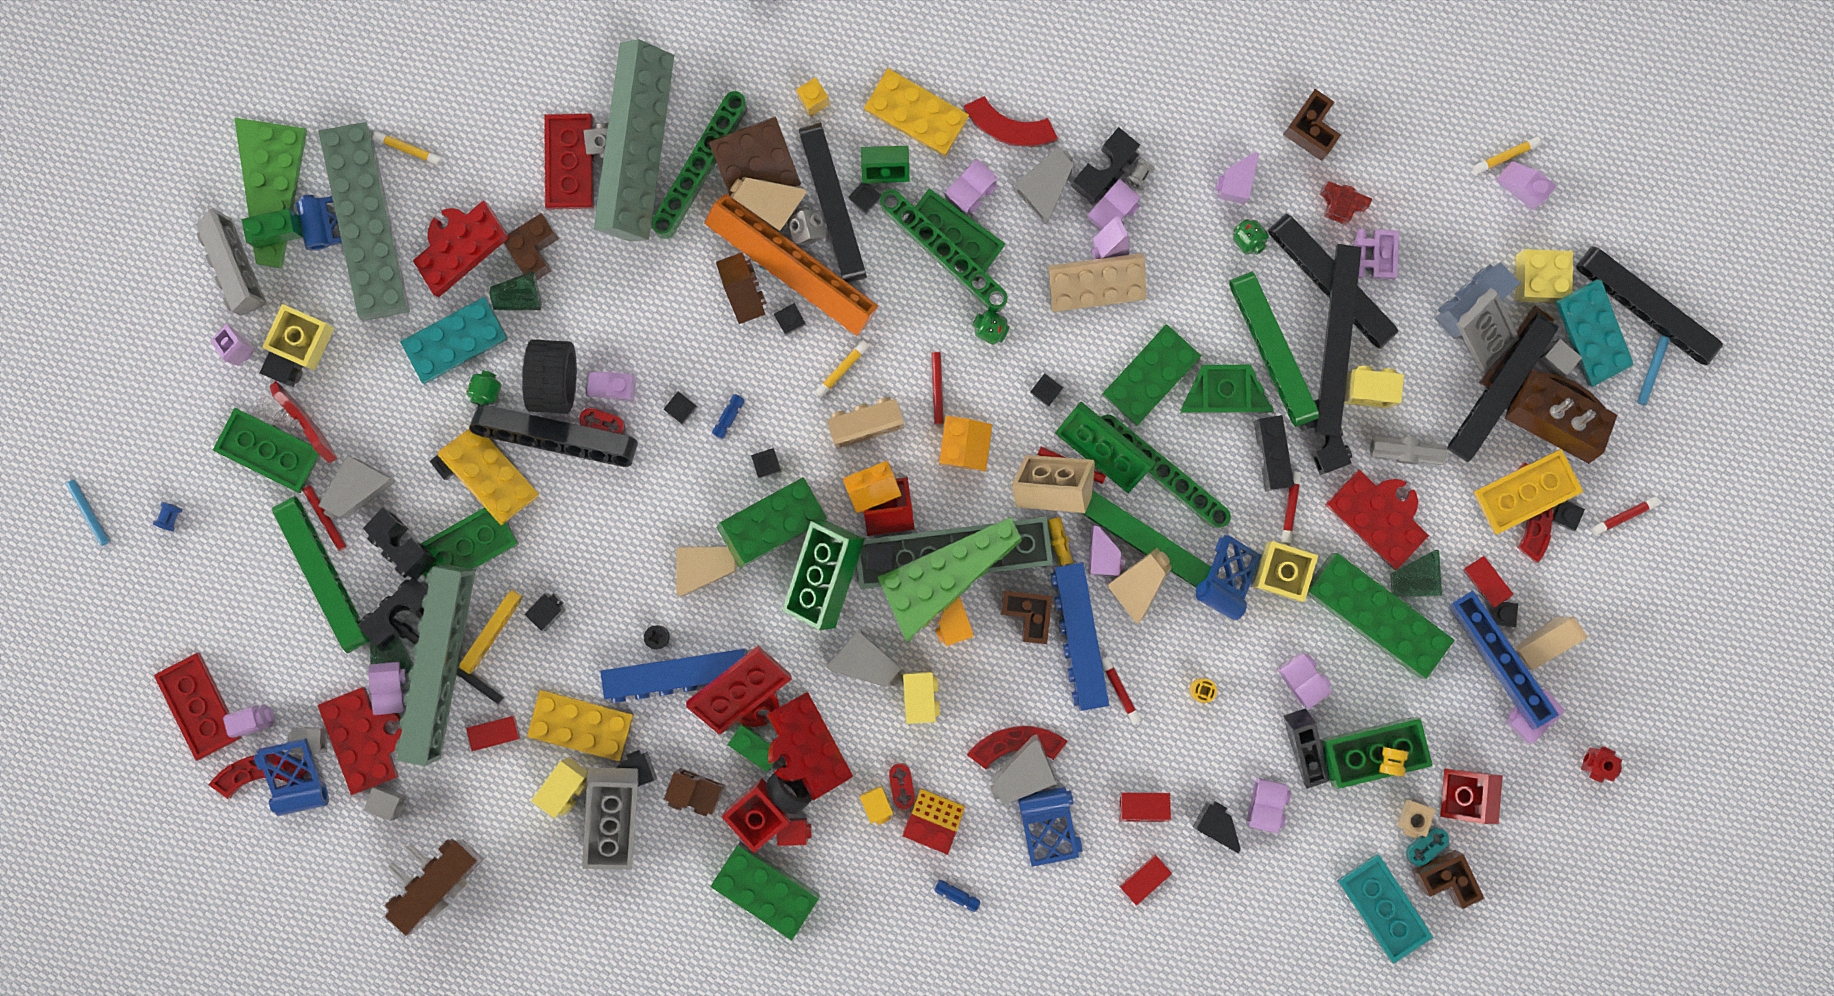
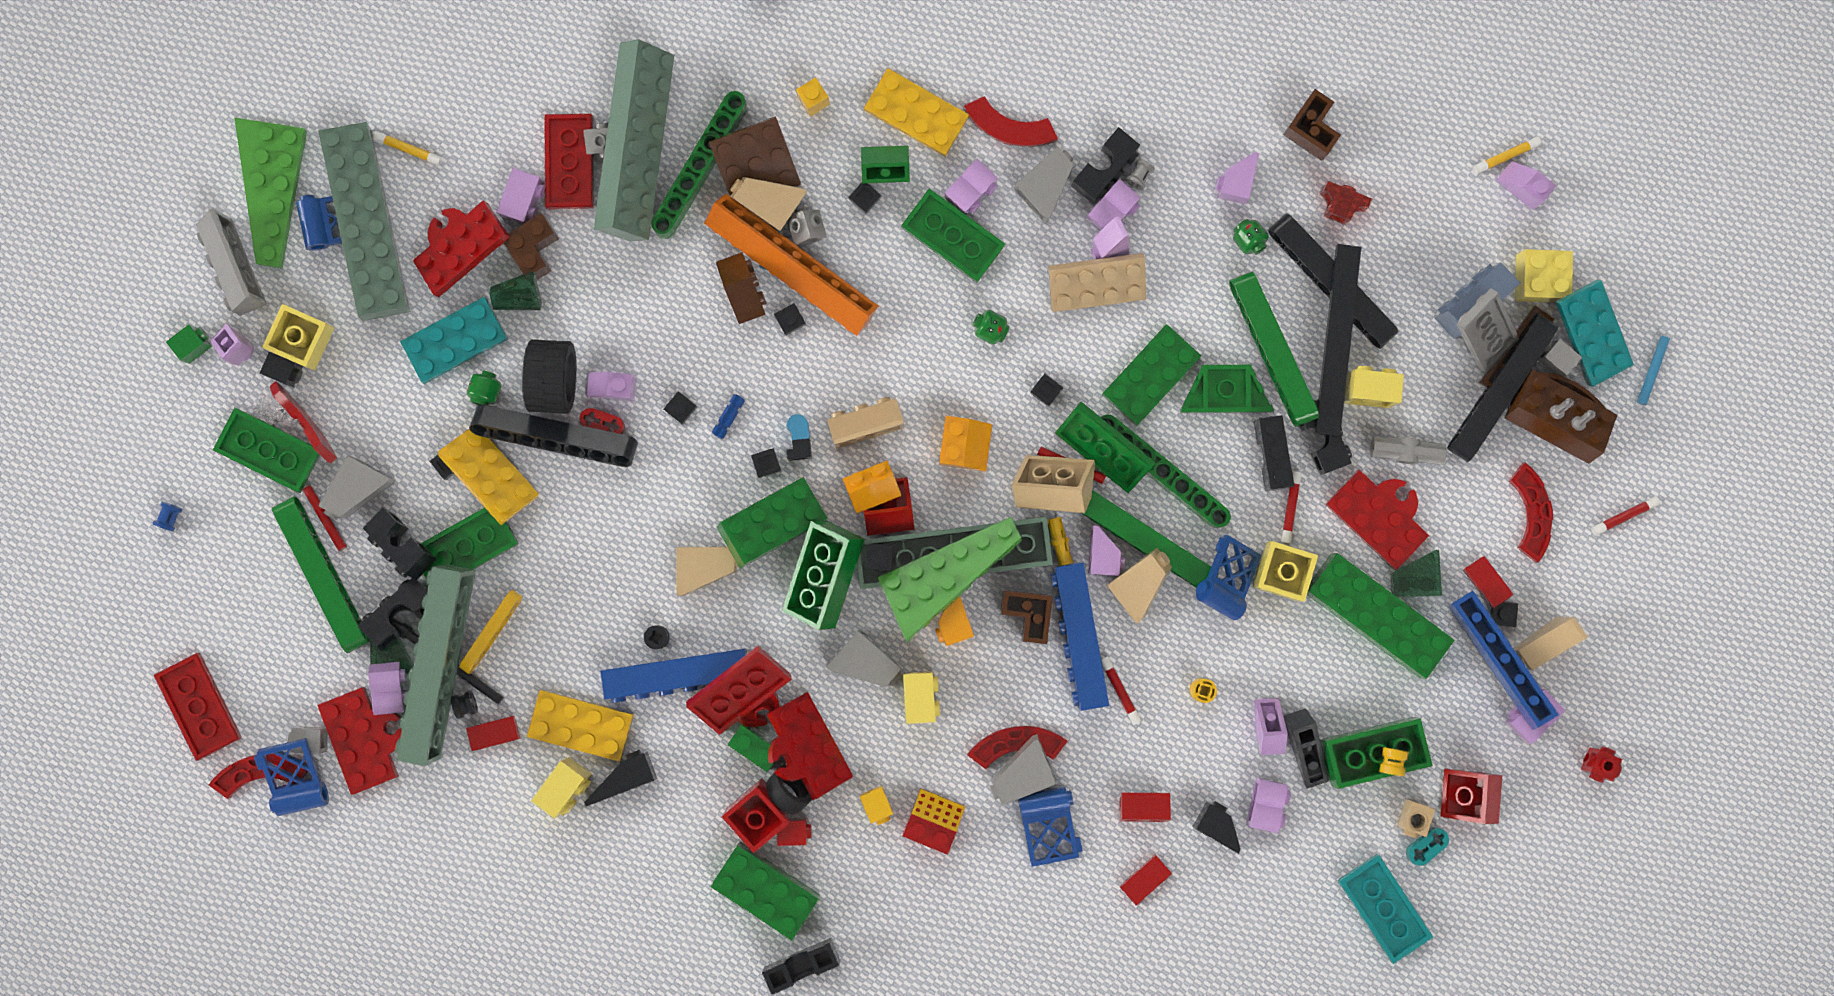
(87, 512): dark azure bar -> none
(189, 343): none -> green brick
(248, 720): lavender brick -> none
(272, 228): green brick -> none
(385, 803): light grey brick -> none
(427, 894): reddish brown piece -> none
(464, 704): none -> black wheel
(521, 197): none -> lavender brick
(545, 611): black brick -> none
(610, 818): light grey brick -> none
(694, 791): reddish brown brick -> none
(799, 965): none -> black arch
(801, 443): none -> leg
(832, 203): black beam -> none
(842, 368): yellow bar -> none
(895, 787): red beam -> none
(937, 388): red bar -> none
(939, 239): green beam -> none
(957, 895): blue axle -> none
(1270, 726): none -> lavender slope
(1304, 680): lavender brick -> none
(1384, 253): lavender plate -> none
(1449, 873): reddish brown brick -> none
(1528, 491): yellow plate -> none
(1568, 515): black plate -> none
(1650, 306): black beam -> none

